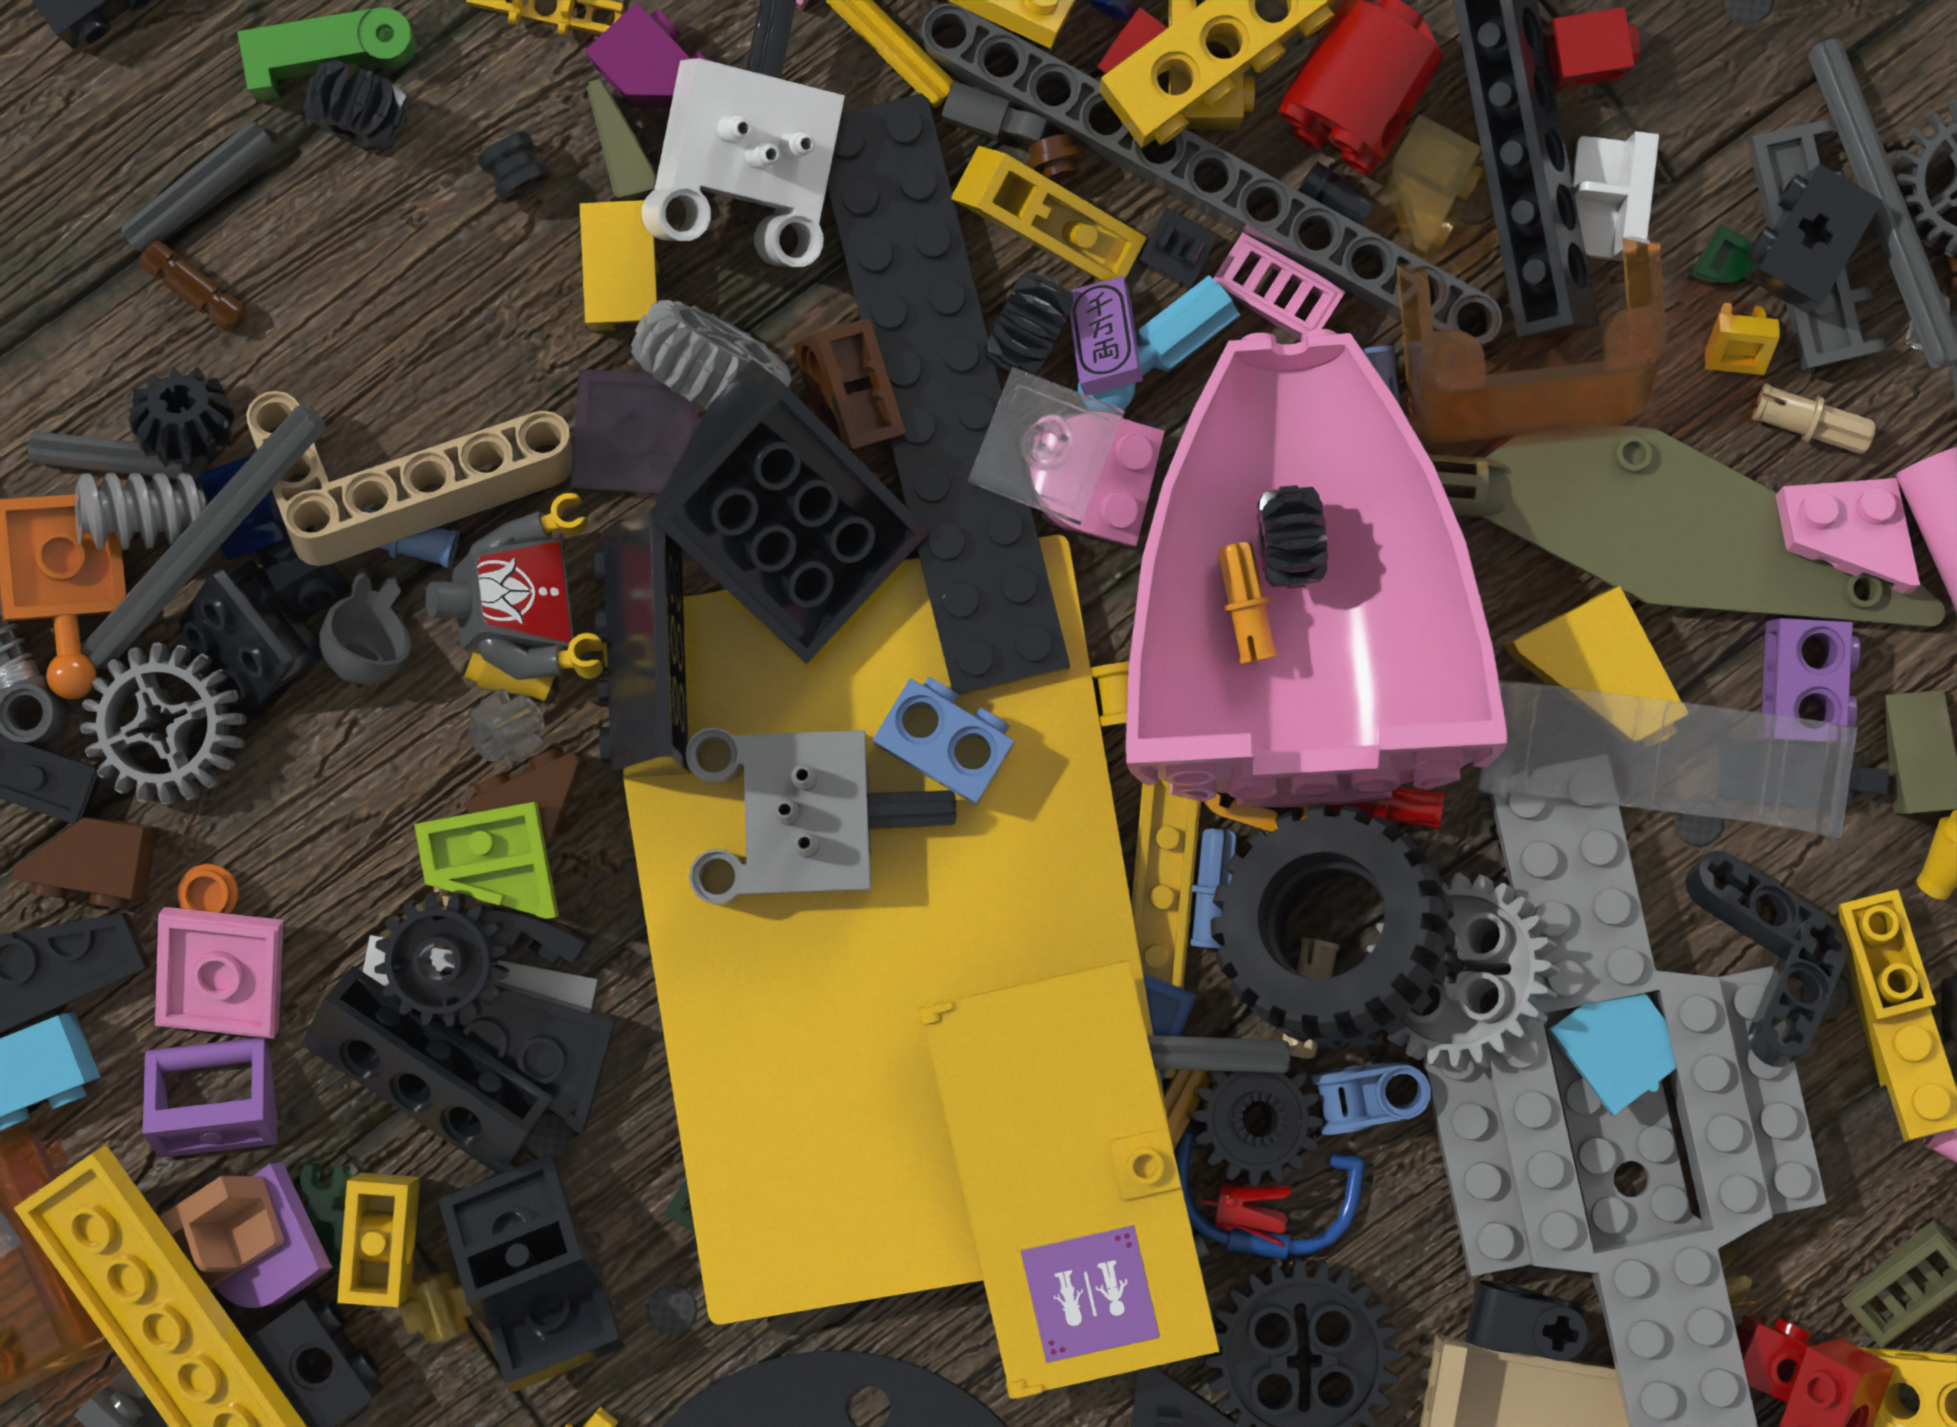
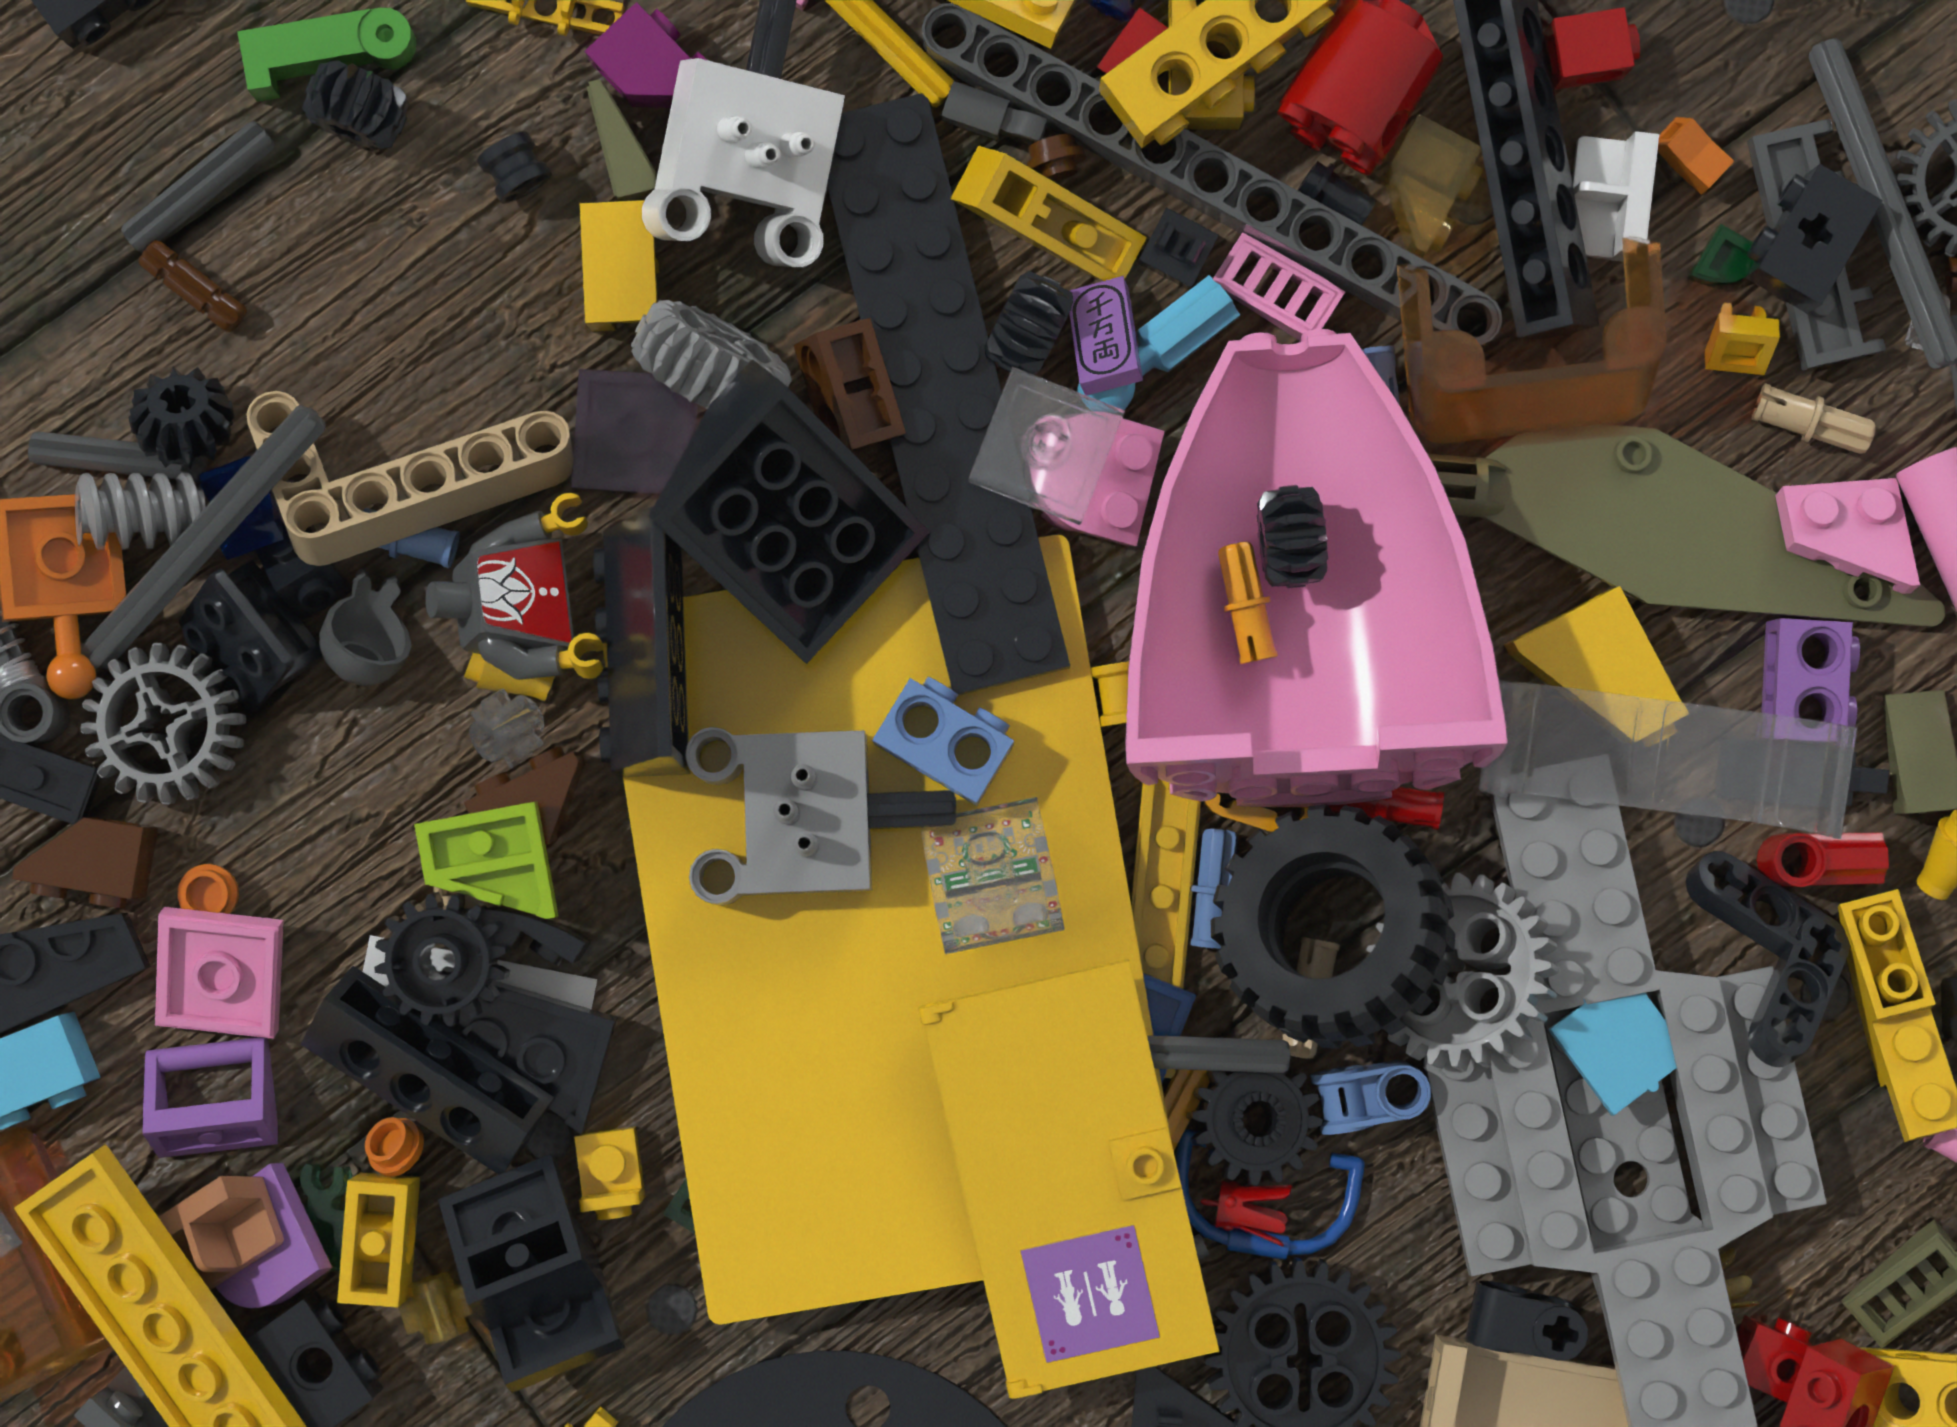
(394, 1146): none -> orange plate
(610, 1172): none -> yellow bracket
(992, 876): none -> clear slope
(1693, 153): none -> orange piece
(1852, 860): none -> red piece

